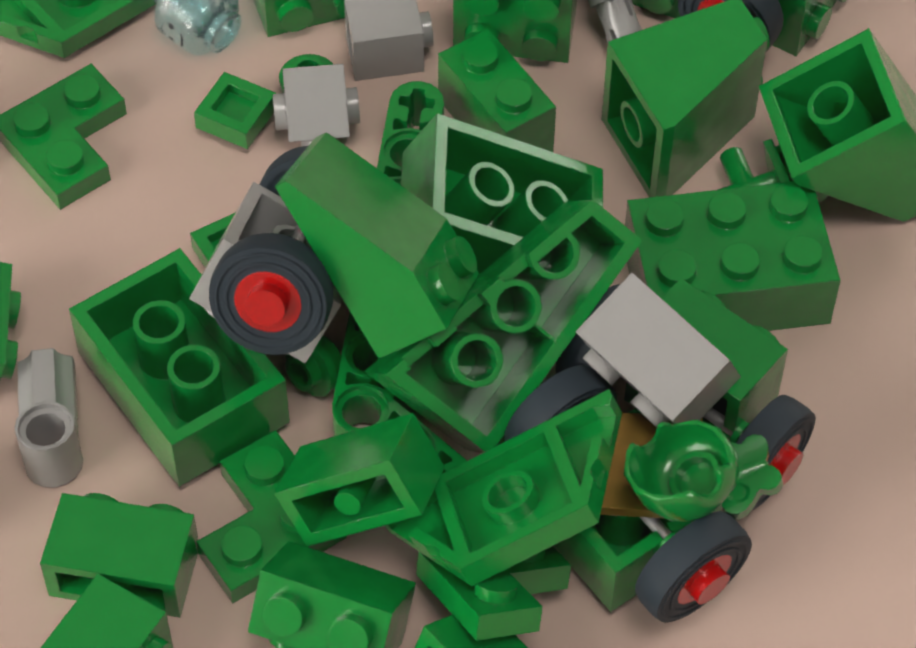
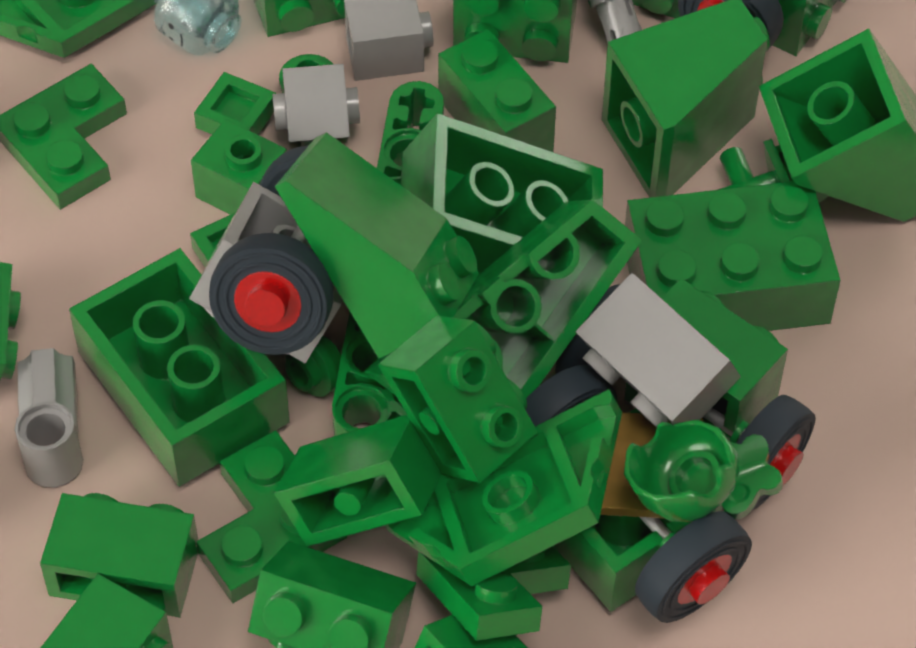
(230, 164): none -> green brick
(459, 397): none -> green brick

